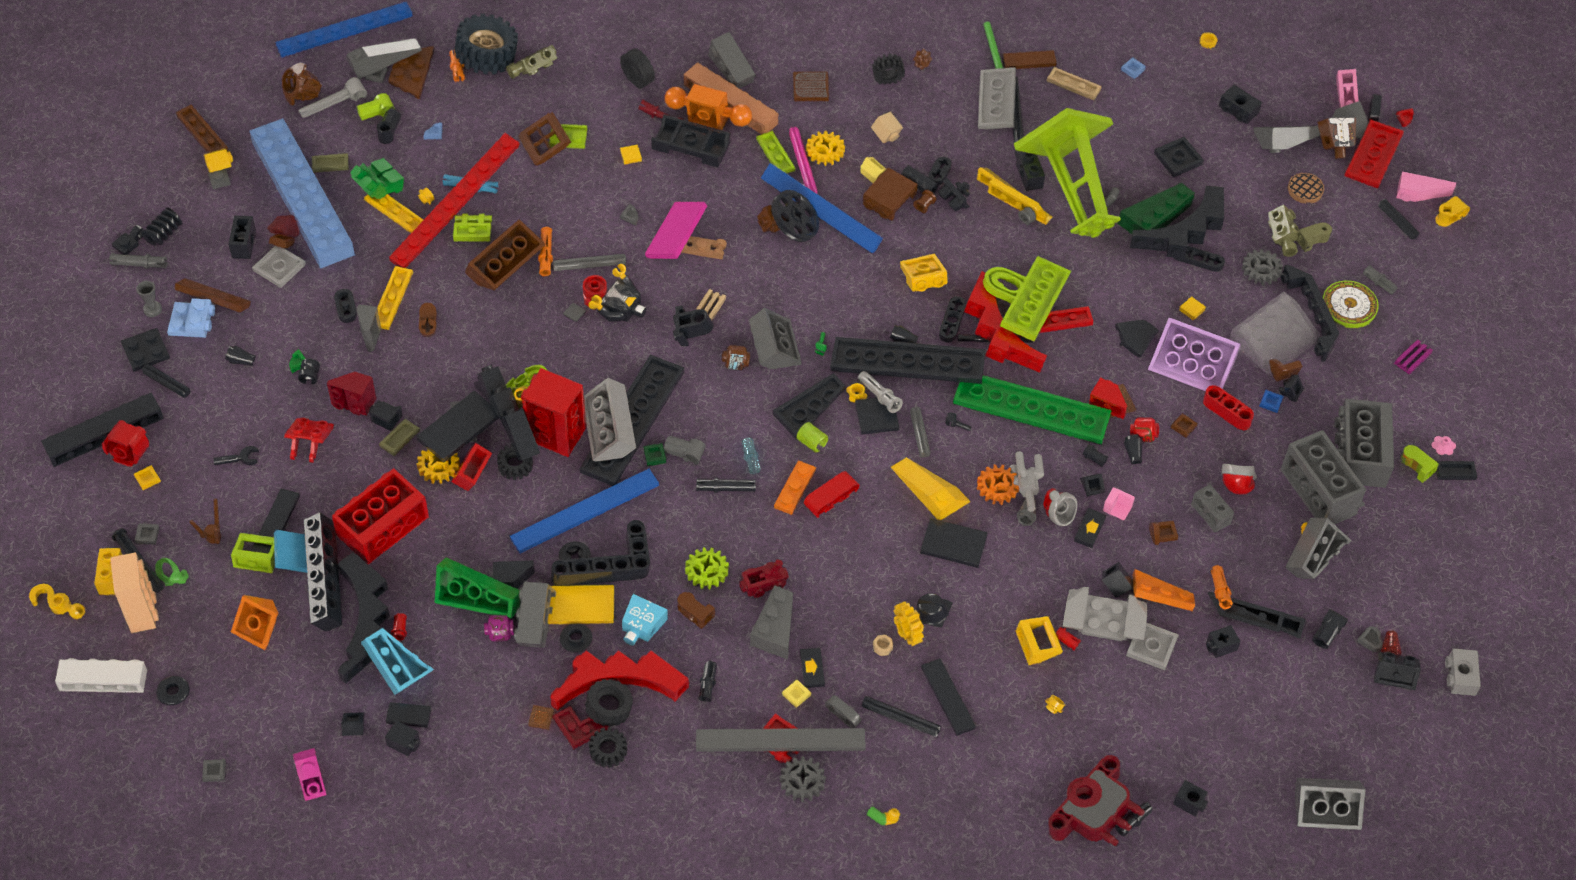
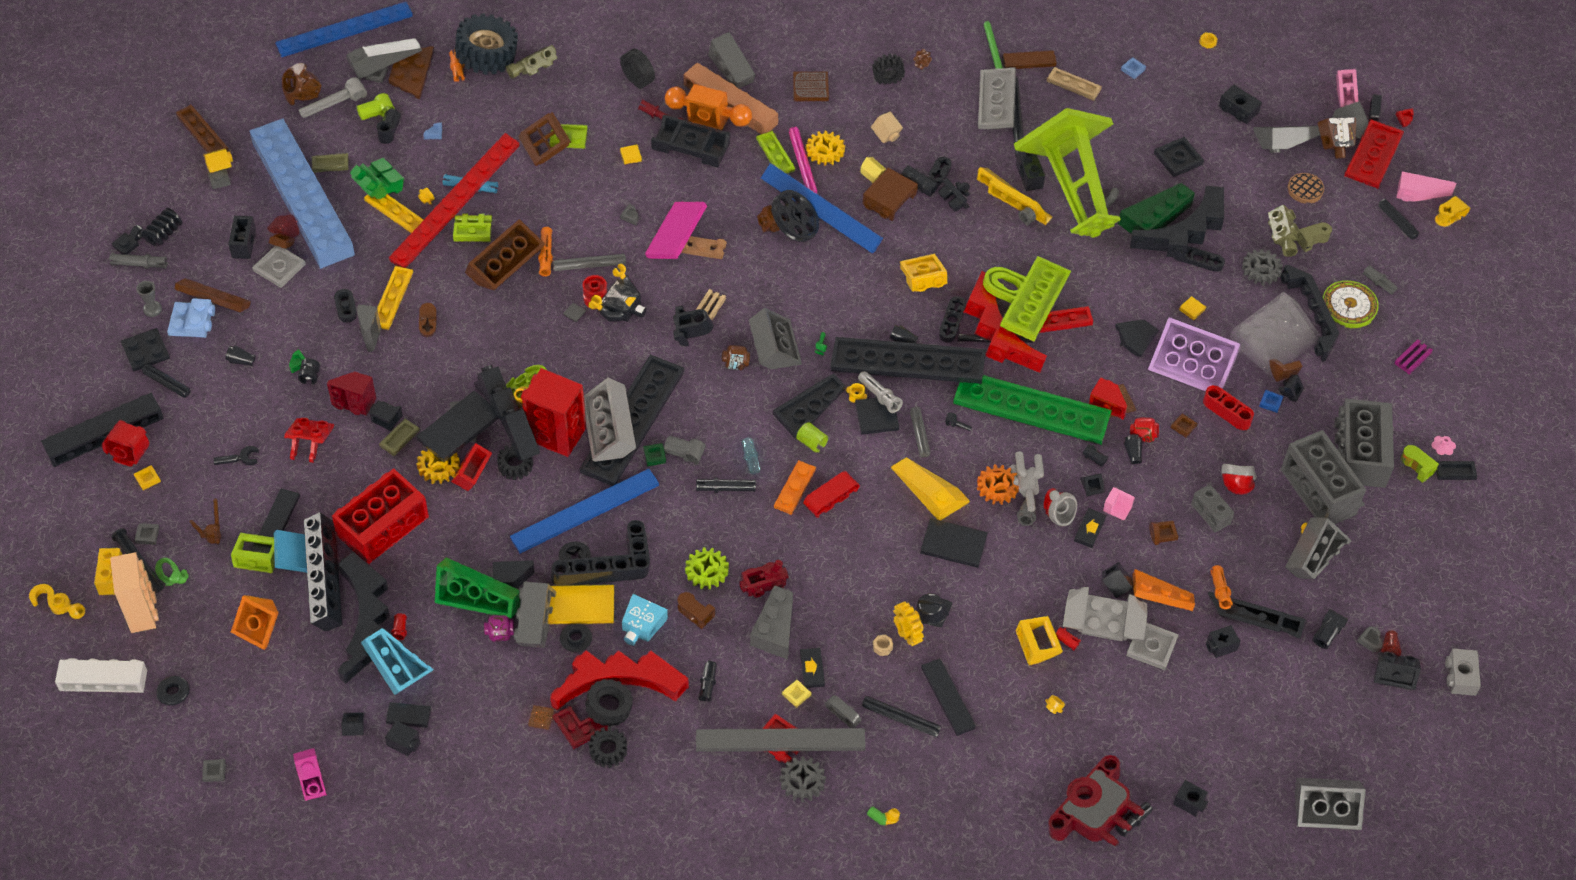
(924, 201): reddish brown bush -> none

